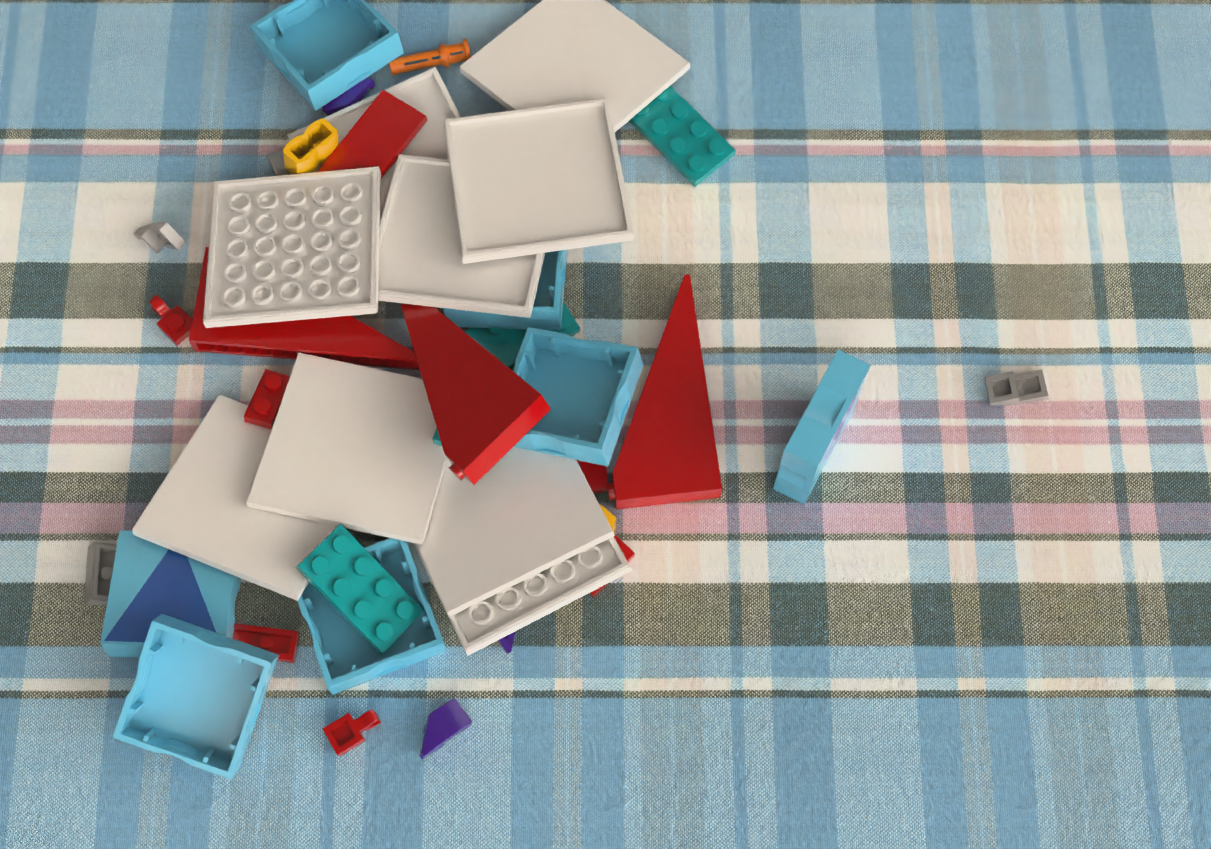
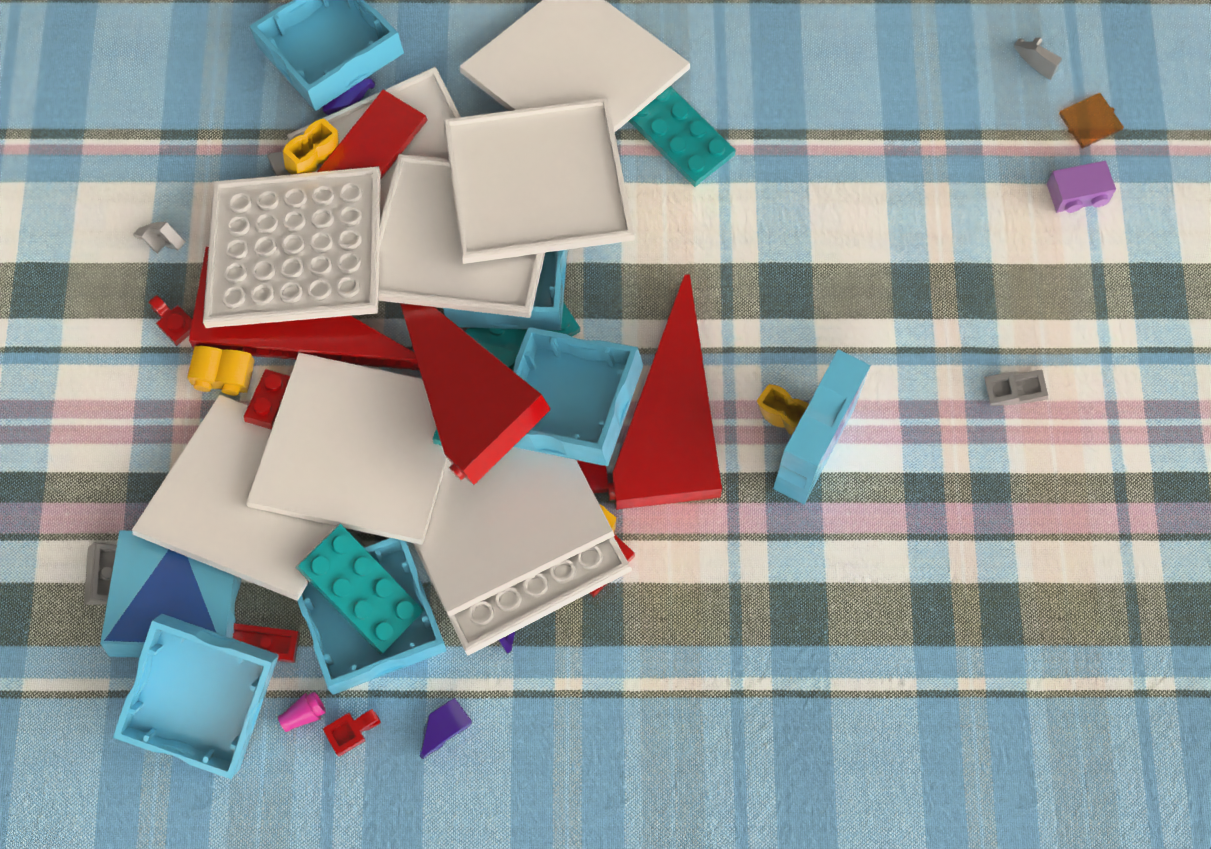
(220, 369): none -> yellow brick
(302, 712): none -> dark pink cone
(398, 65): orange pin -> none
(780, 408): none -> yellow brick
(1038, 57): none -> light grey slope
(1081, 187): none -> medium lavender brick
(1091, 120): none -> clear orange piece

